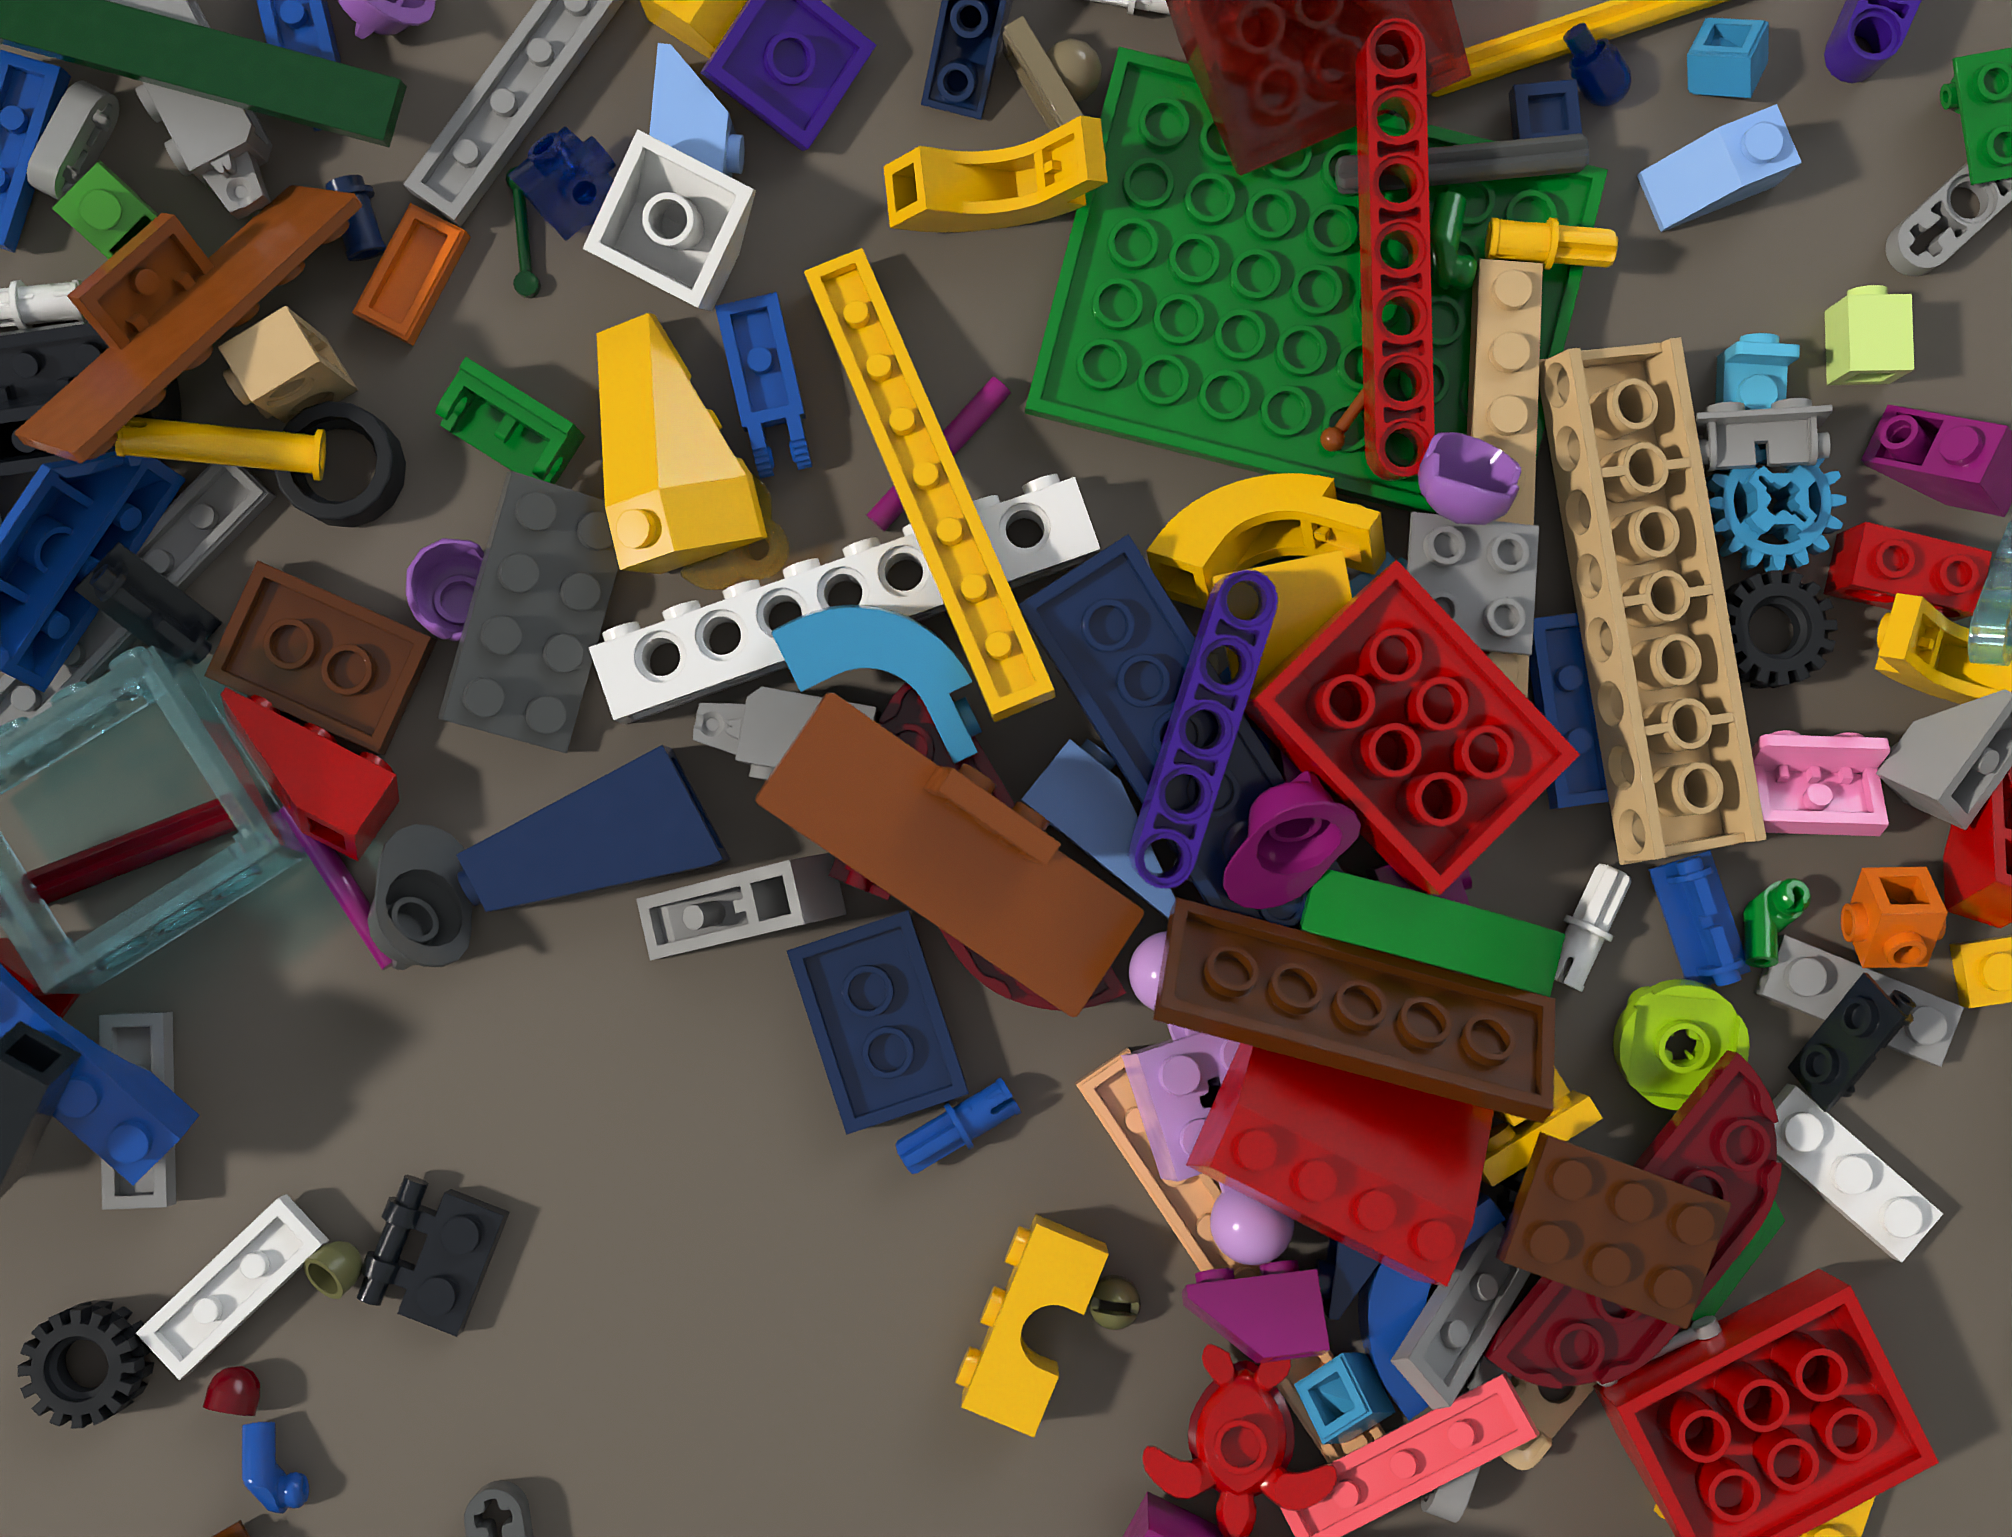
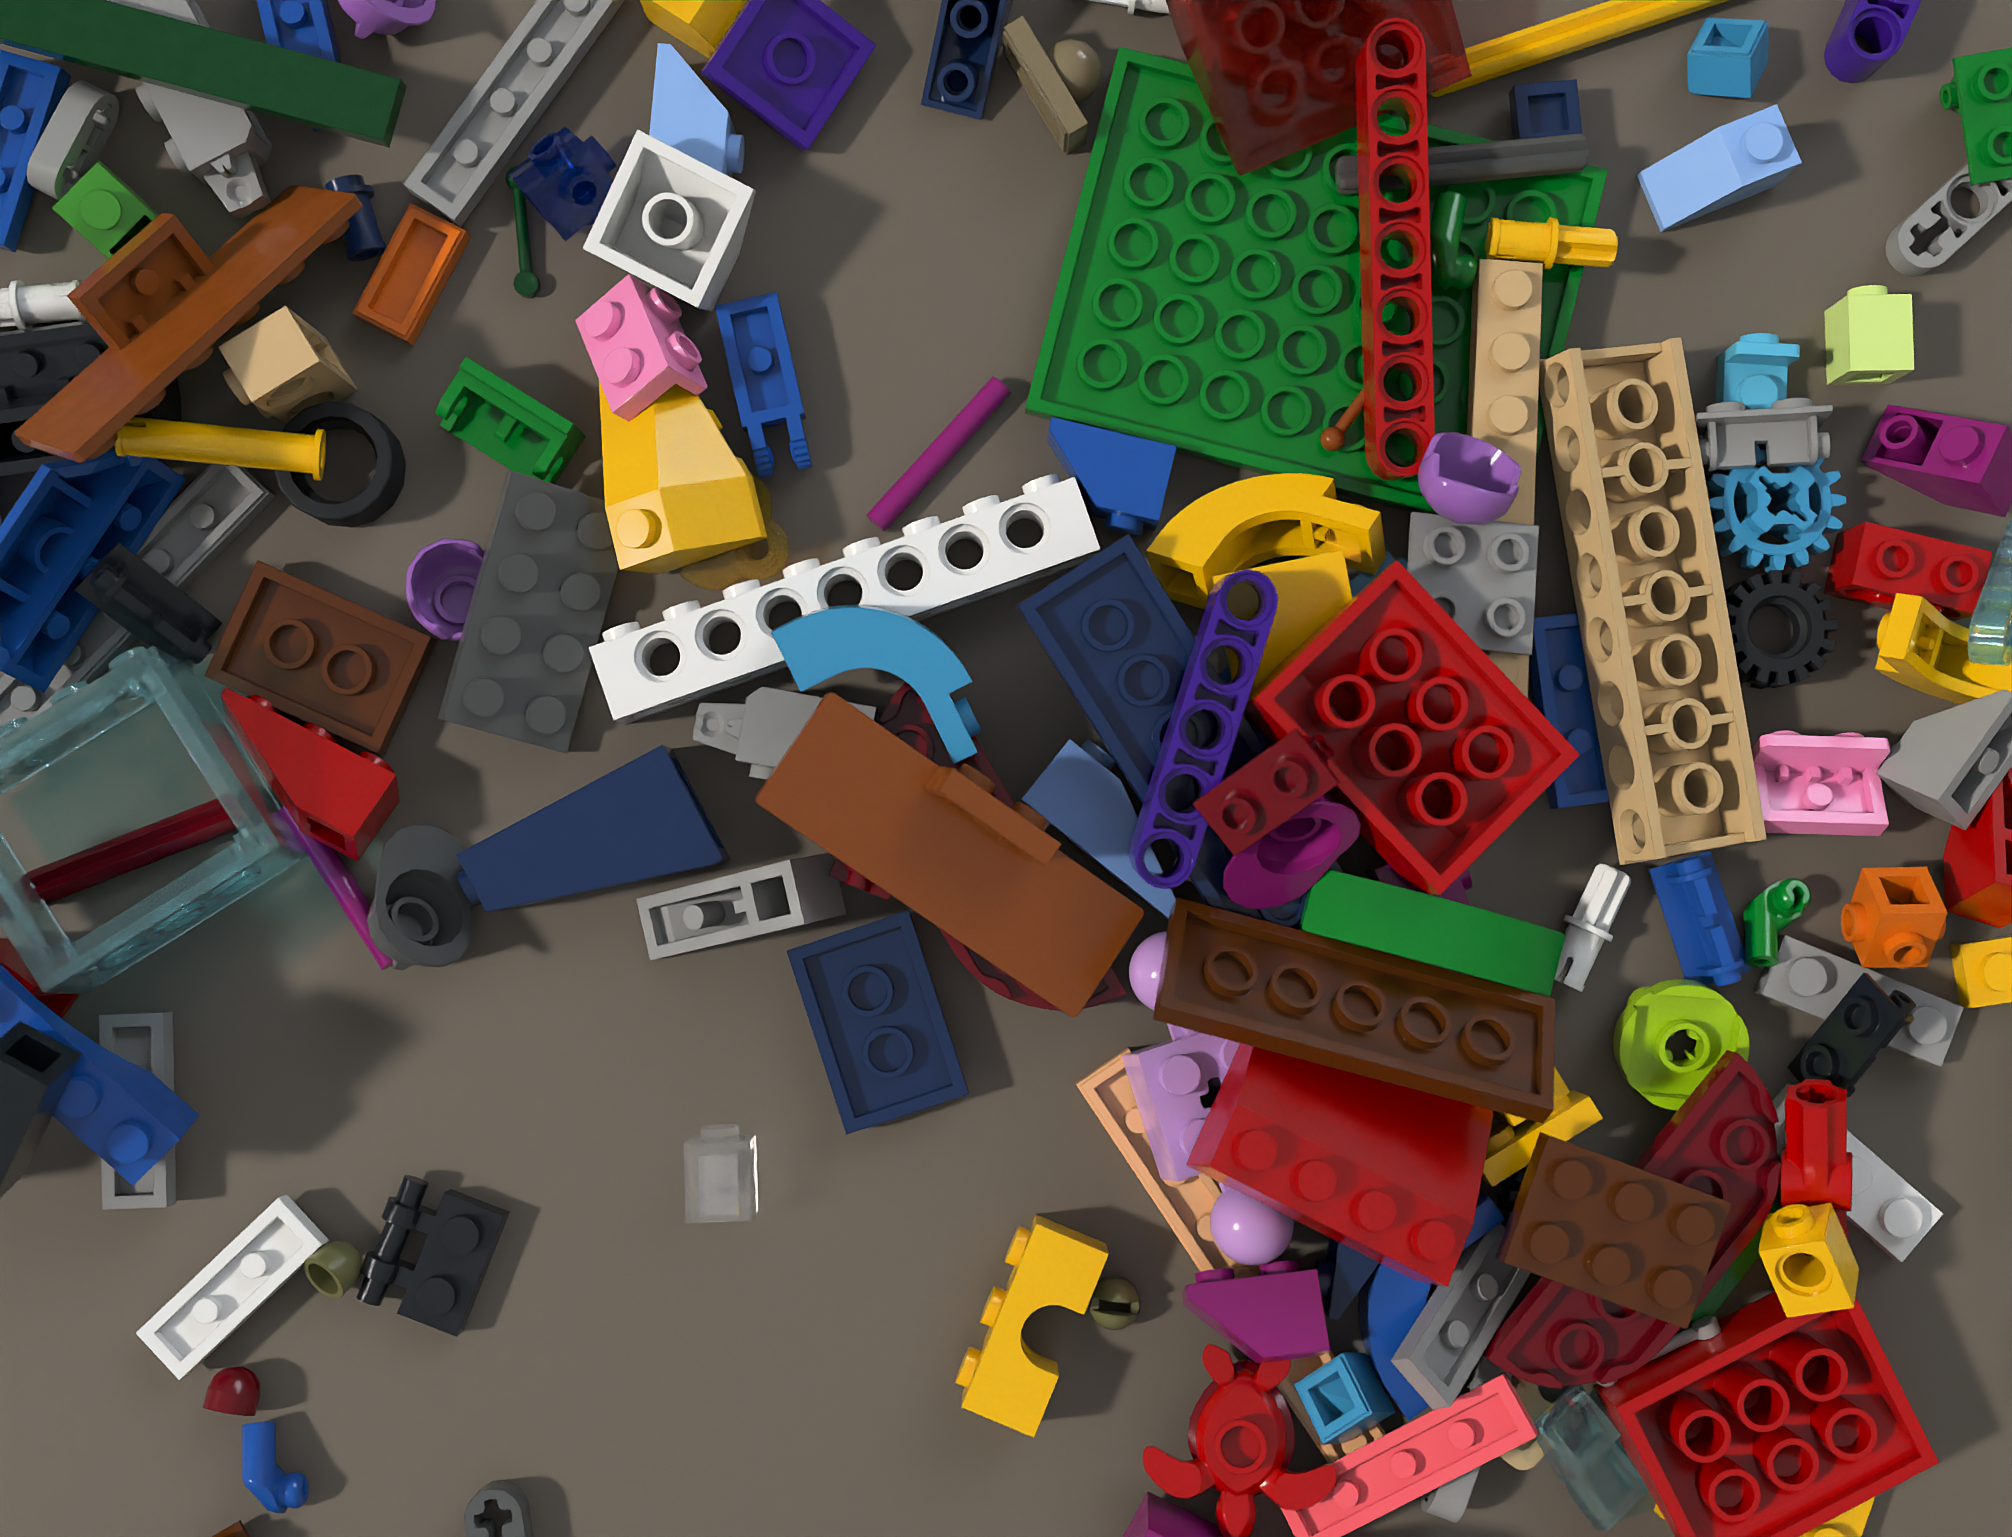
(49, 1370): black tyre -> none
(639, 346): none -> bright pink bracket
(720, 1175): none -> clear brick
(930, 486): yellow plate -> none
(957, 1126): blue axle -> none
(998, 187): yellow arch -> none
(1115, 472): none -> blue slope
(1268, 790): none -> dark red hinge
(1587, 1460): none -> clear light blue slope
(1598, 67): clear blue cylinder -> none
(1809, 1282): none -> yellow brick
(1816, 1157): none -> red piece

